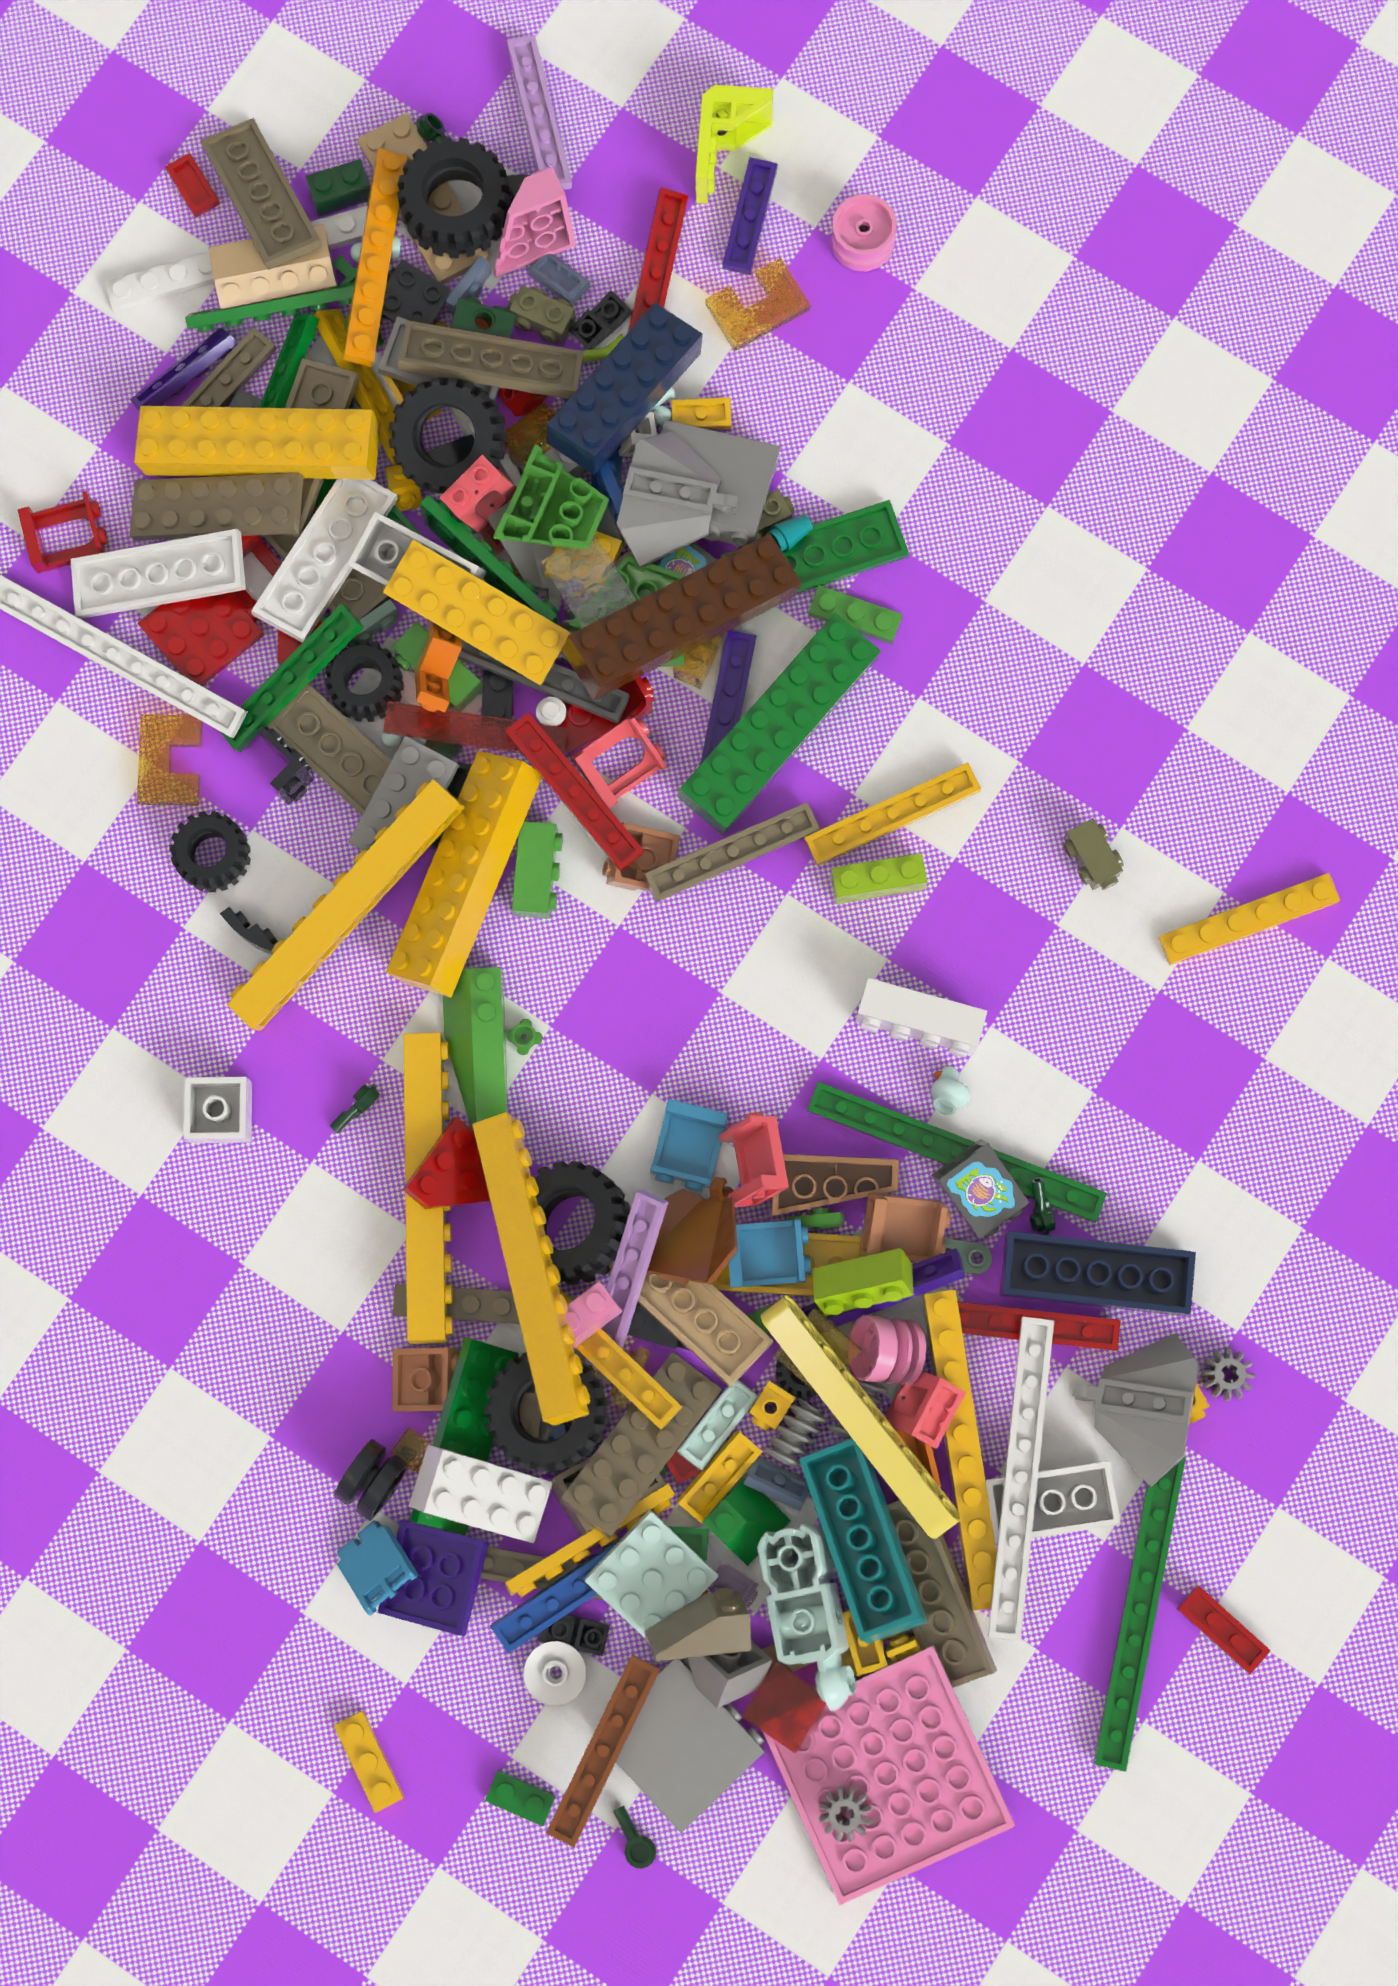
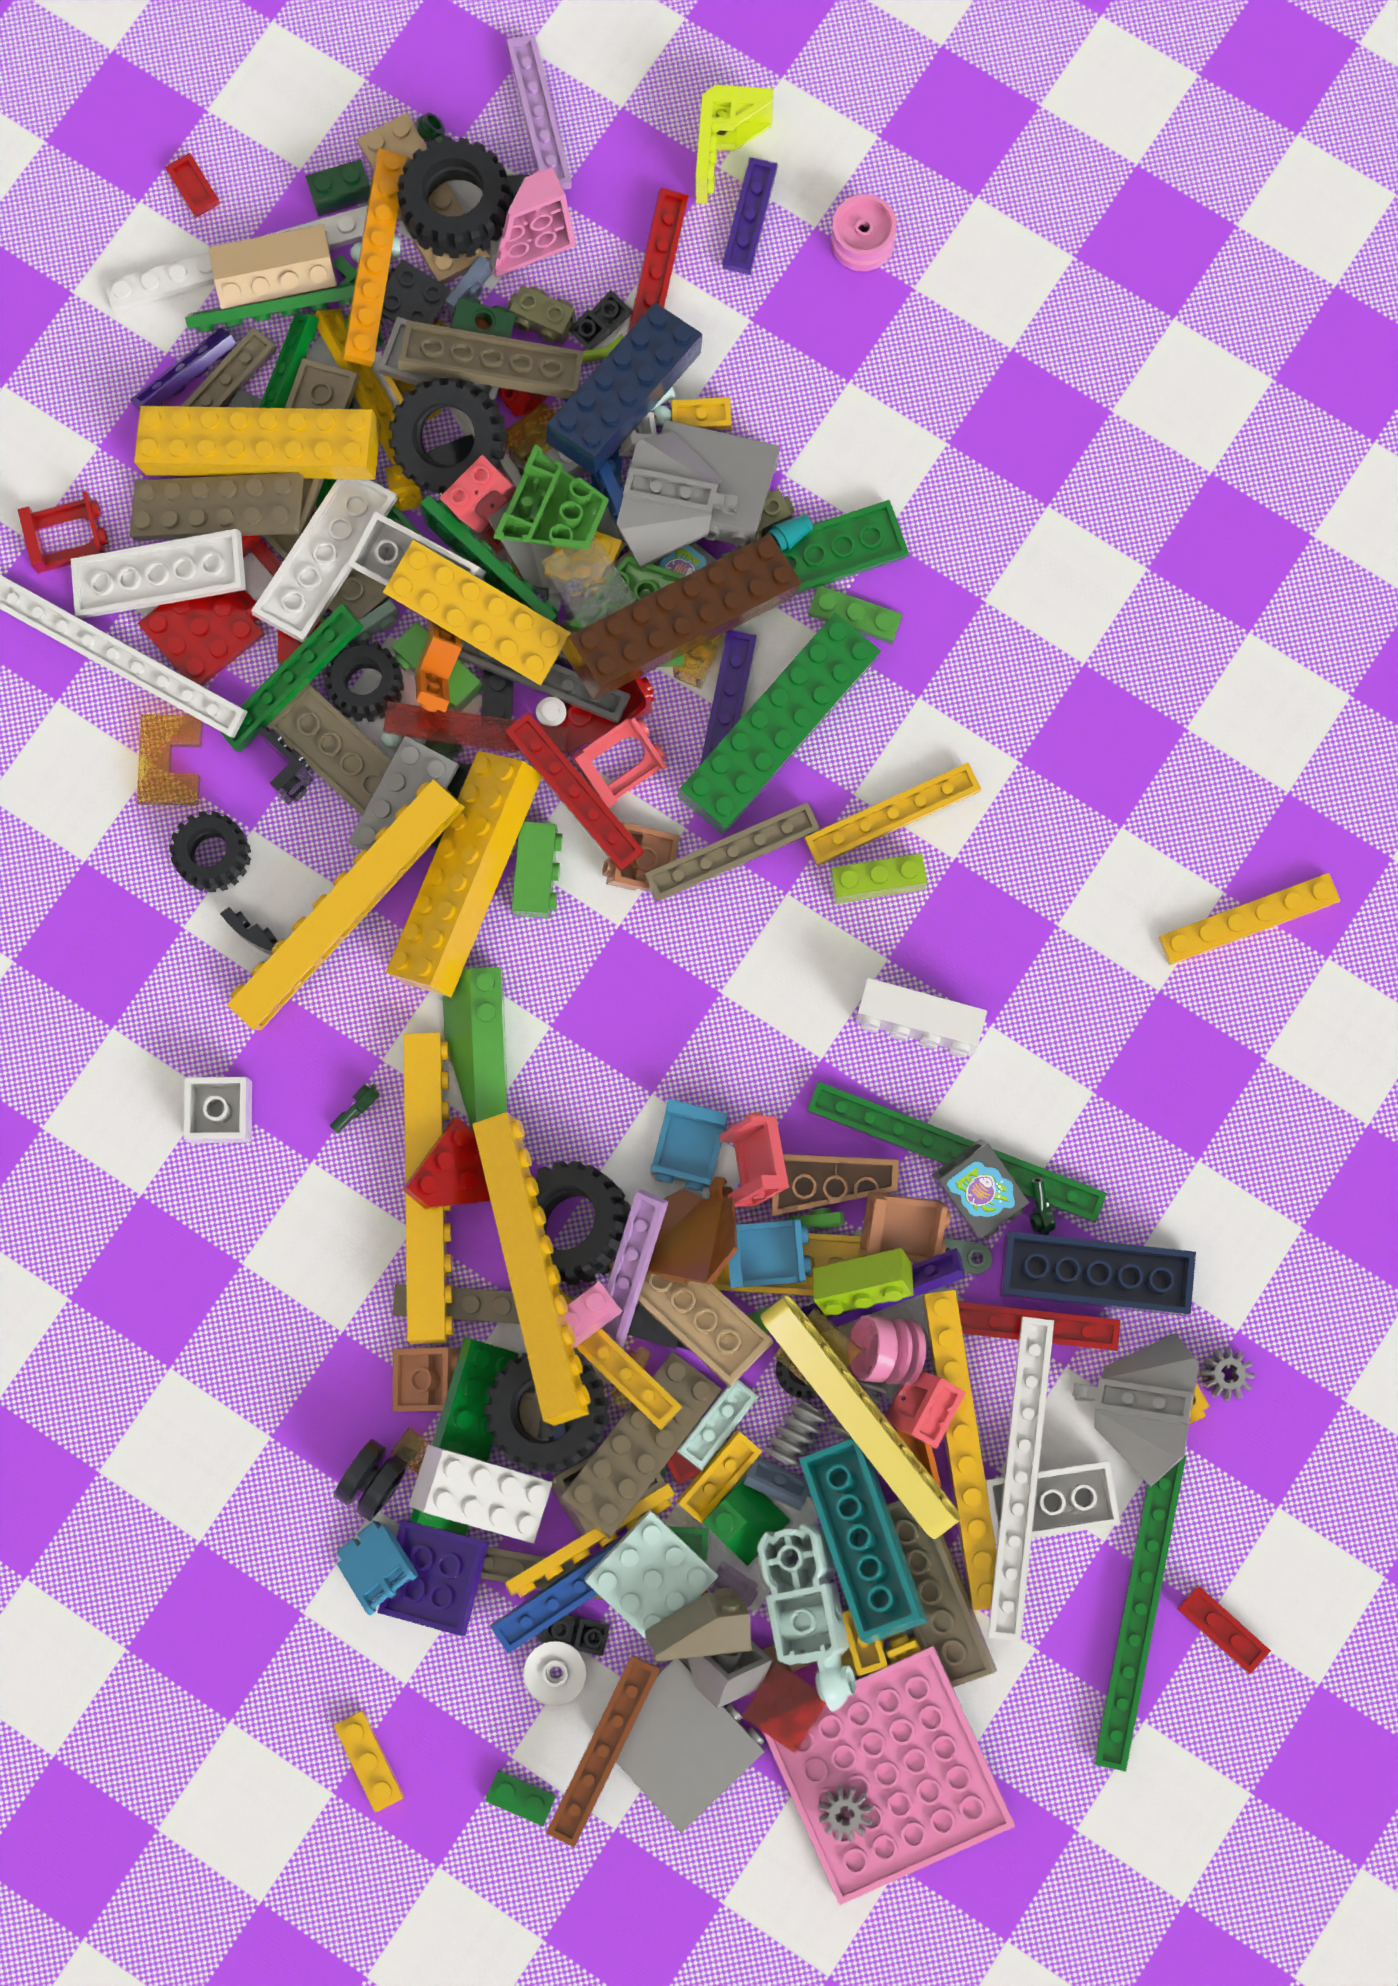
(261, 194): dark tan plate -> none
(515, 1035): bright green plate -> none
(559, 278): sand blue plate -> none
(639, 1850): dark green plate -> none
(746, 325): clear yellow plate -> none
(773, 1394): yellow brick -> none
(948, 1091): light aqua animal -> none
(1093, 854): olive brick -> none

